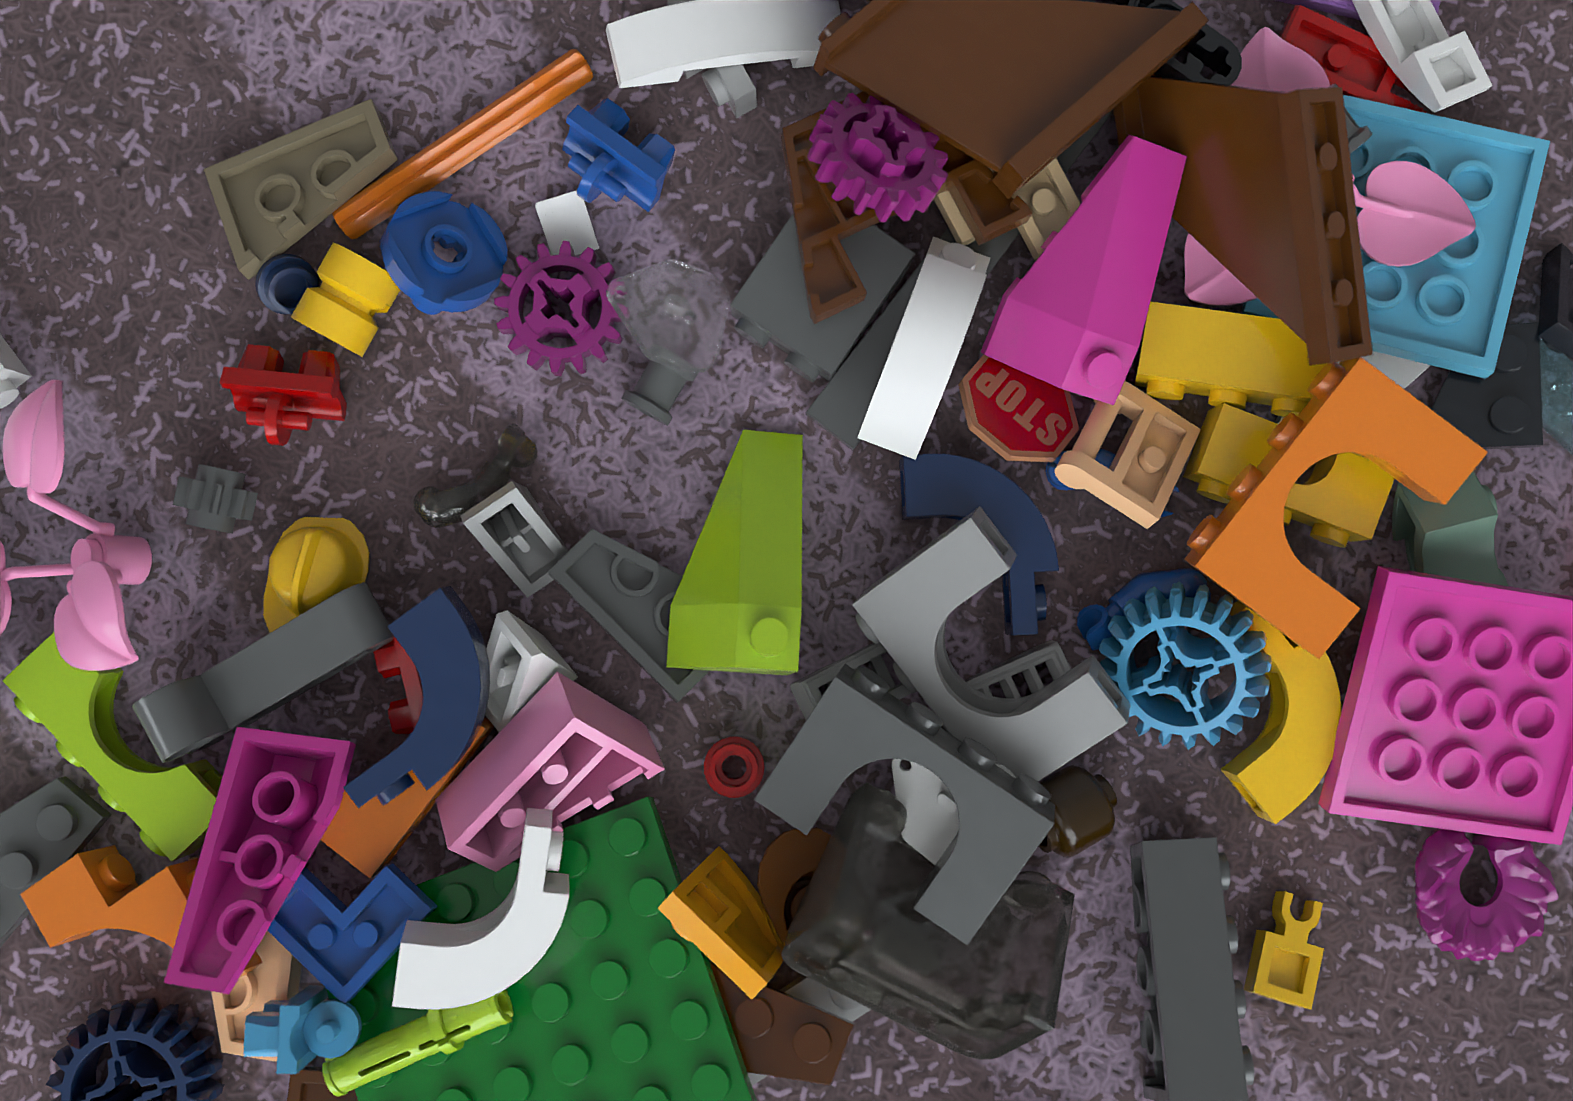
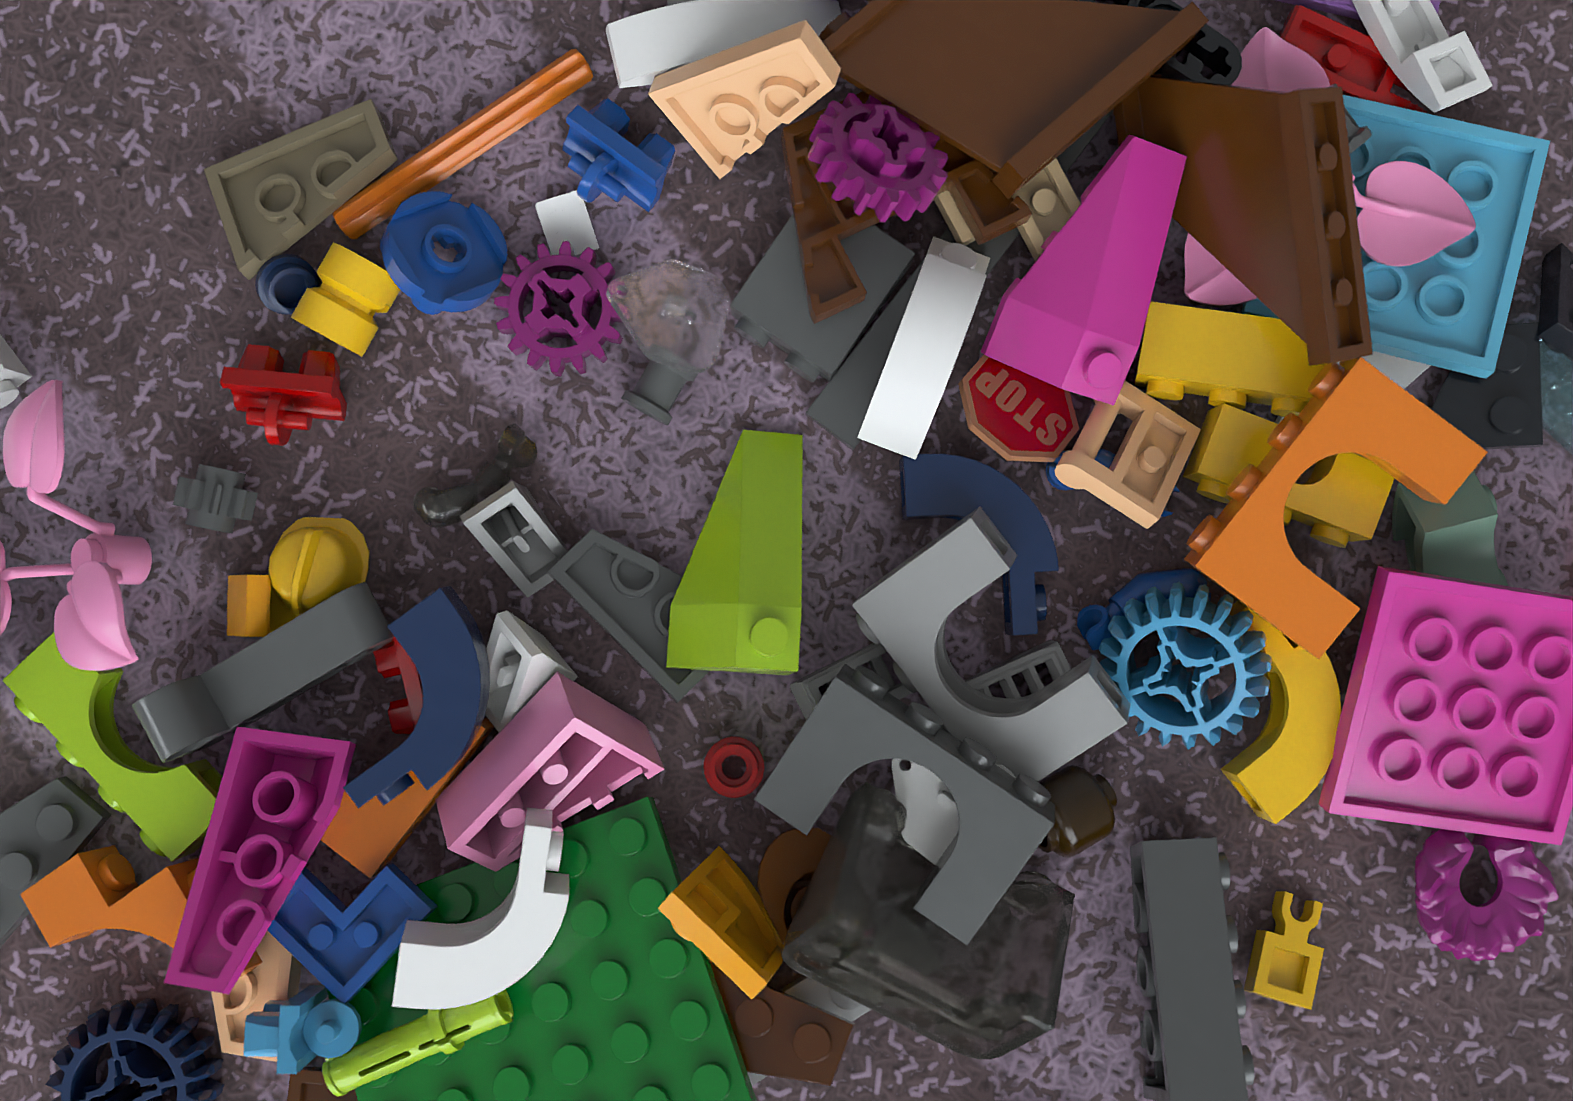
(248, 605): none -> light orange tile
(745, 92): none -> light nougat wing

